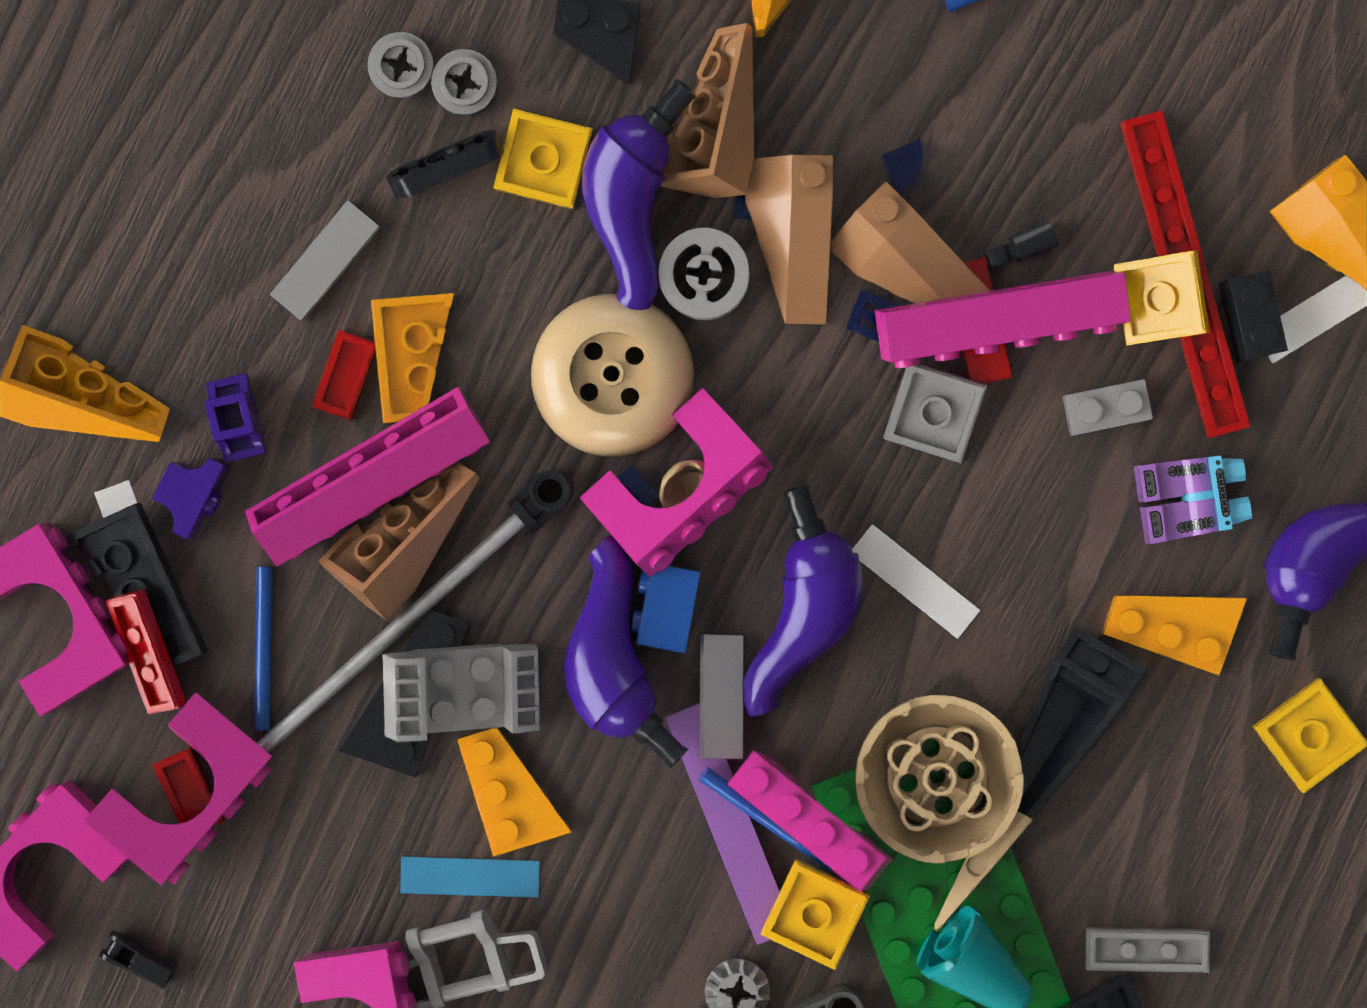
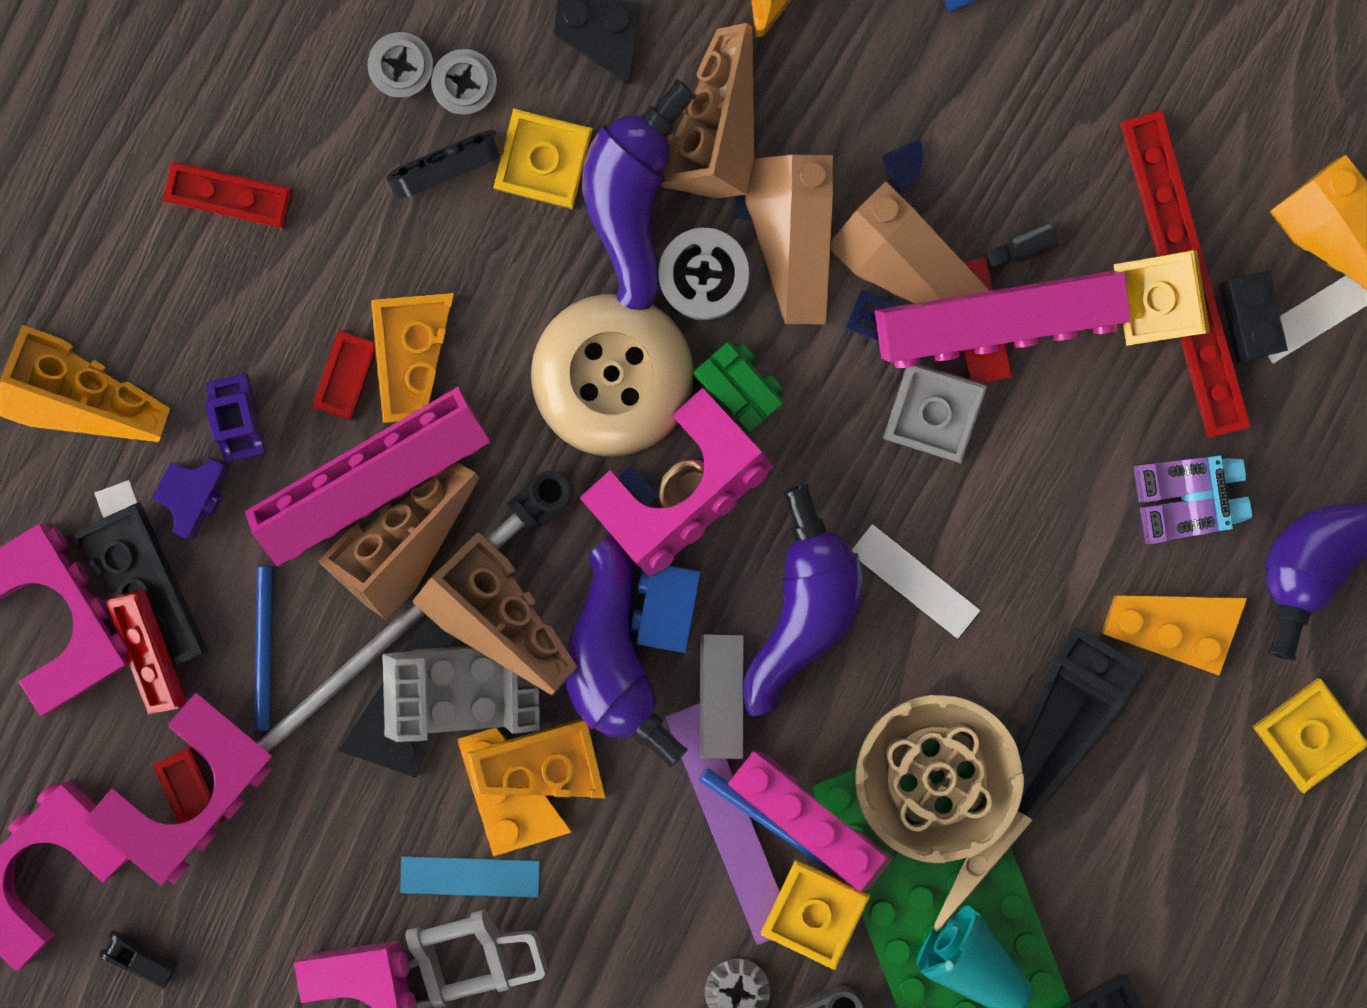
(227, 195): none -> red tile
(325, 260): light grey tile -> none
(486, 609): none -> medium nougat wedge
(545, 763): none -> light orange wing
(739, 387): none -> green brick
(1107, 407): light grey plate -> none
(1147, 949): light grey tile -> none

